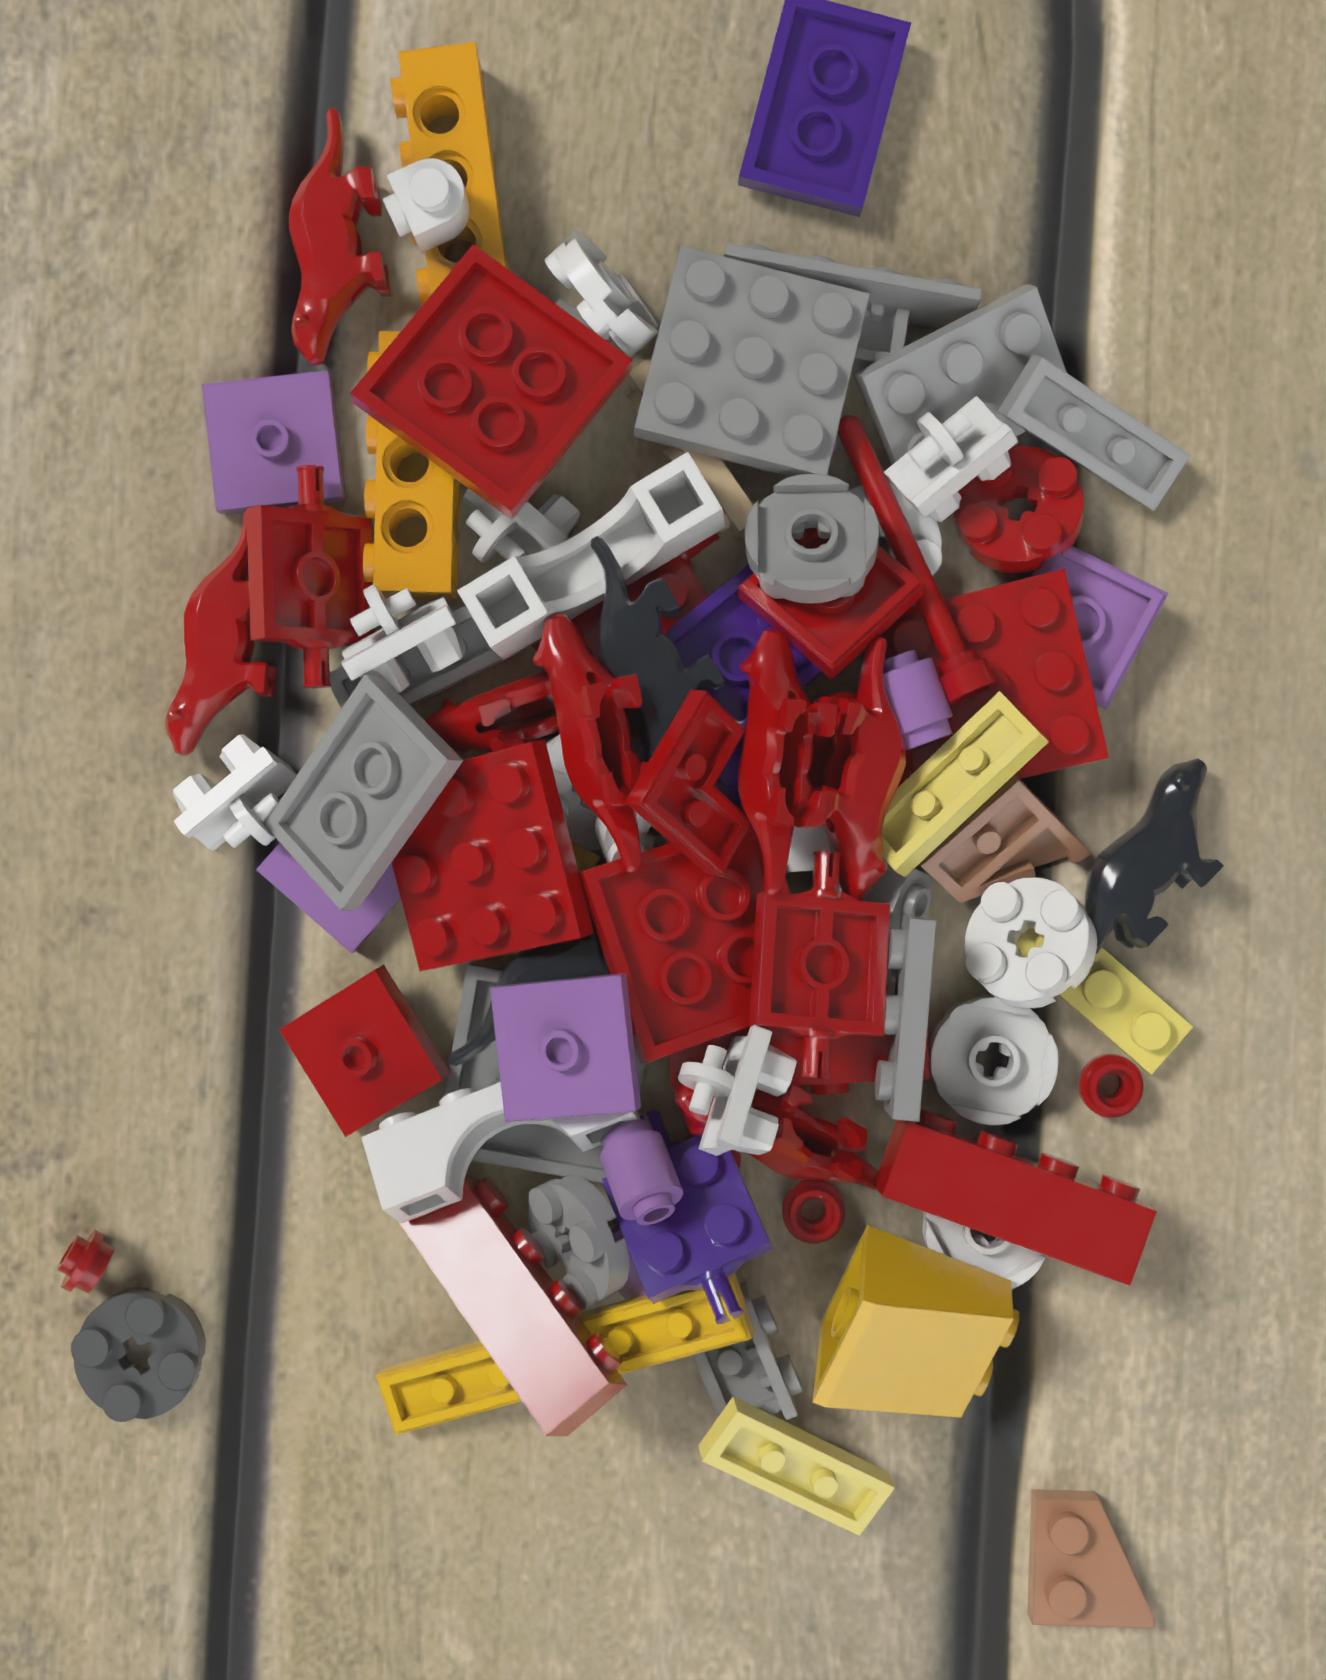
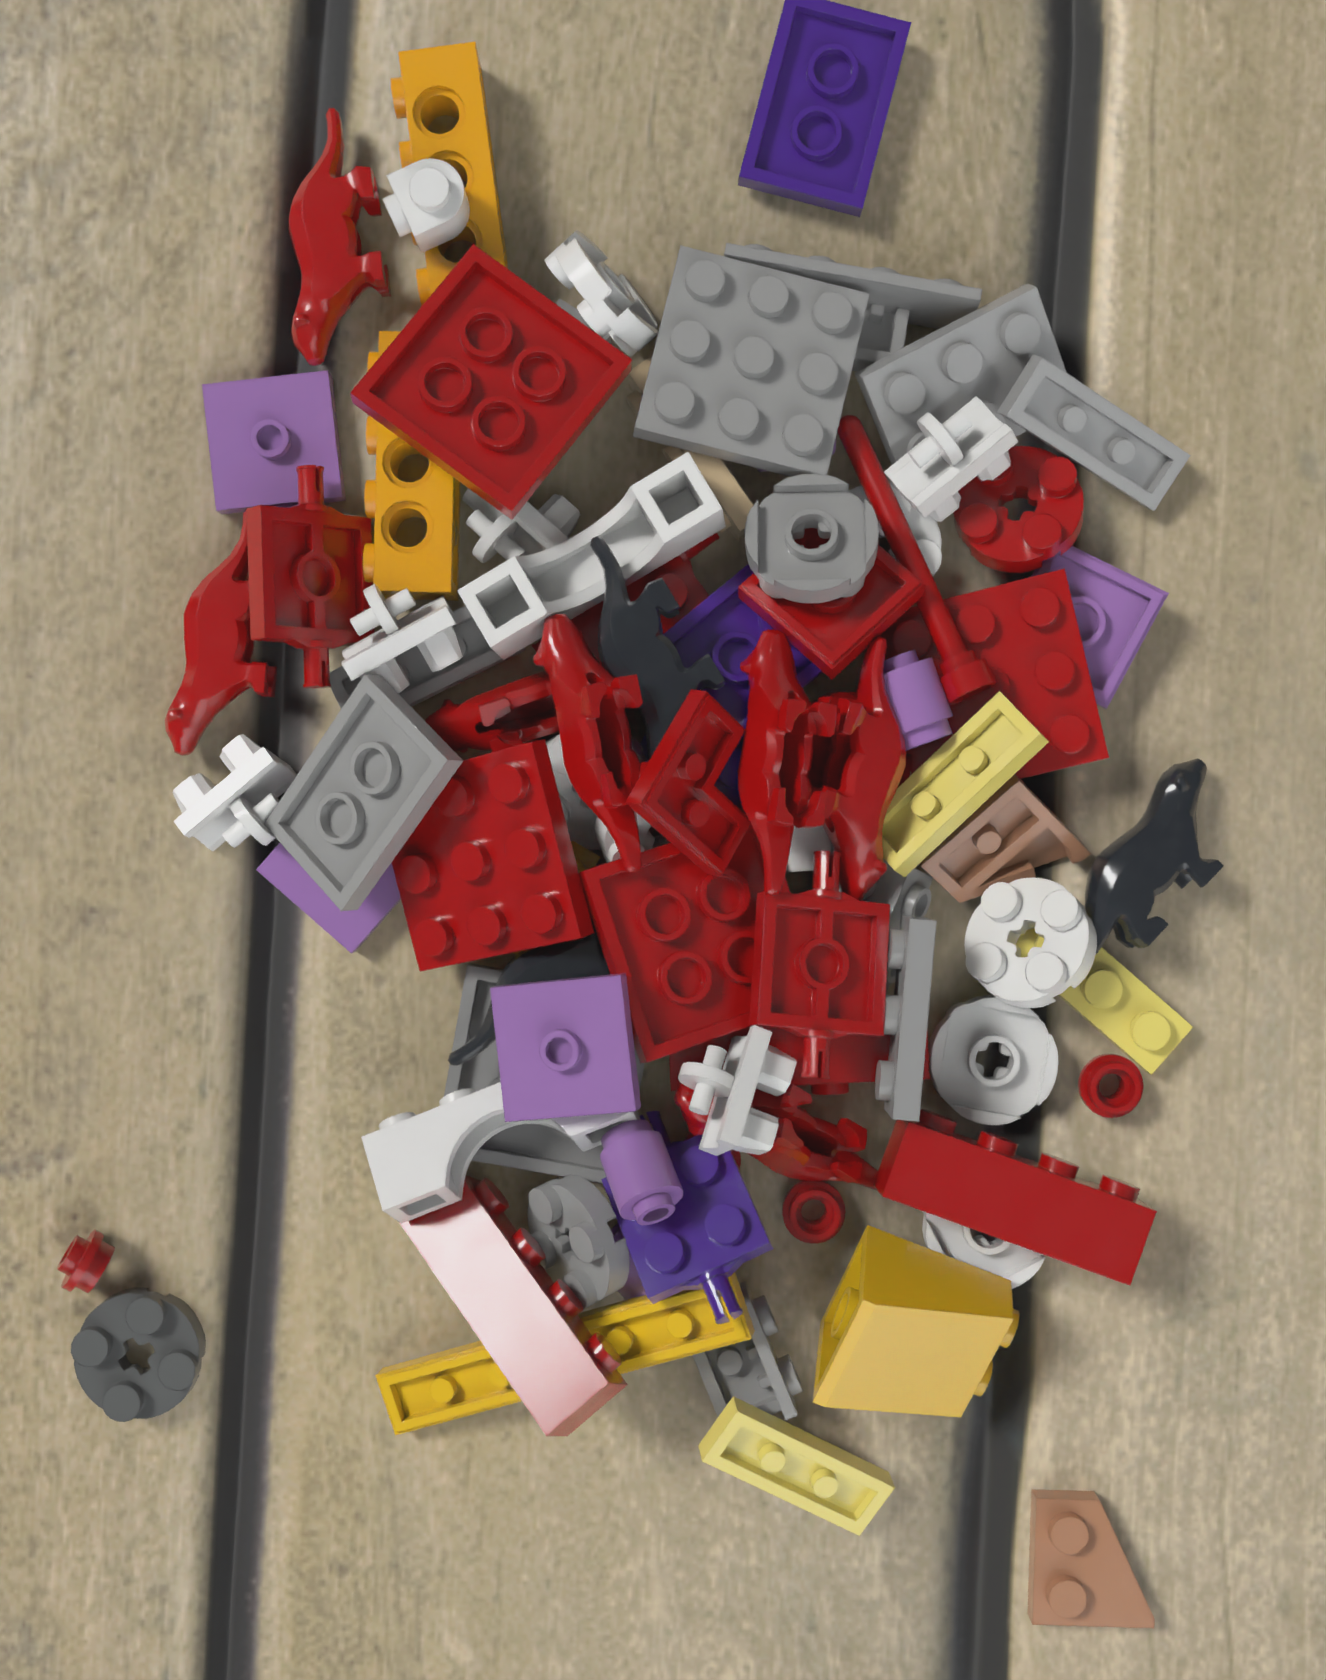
(365, 1051): red plate -> none

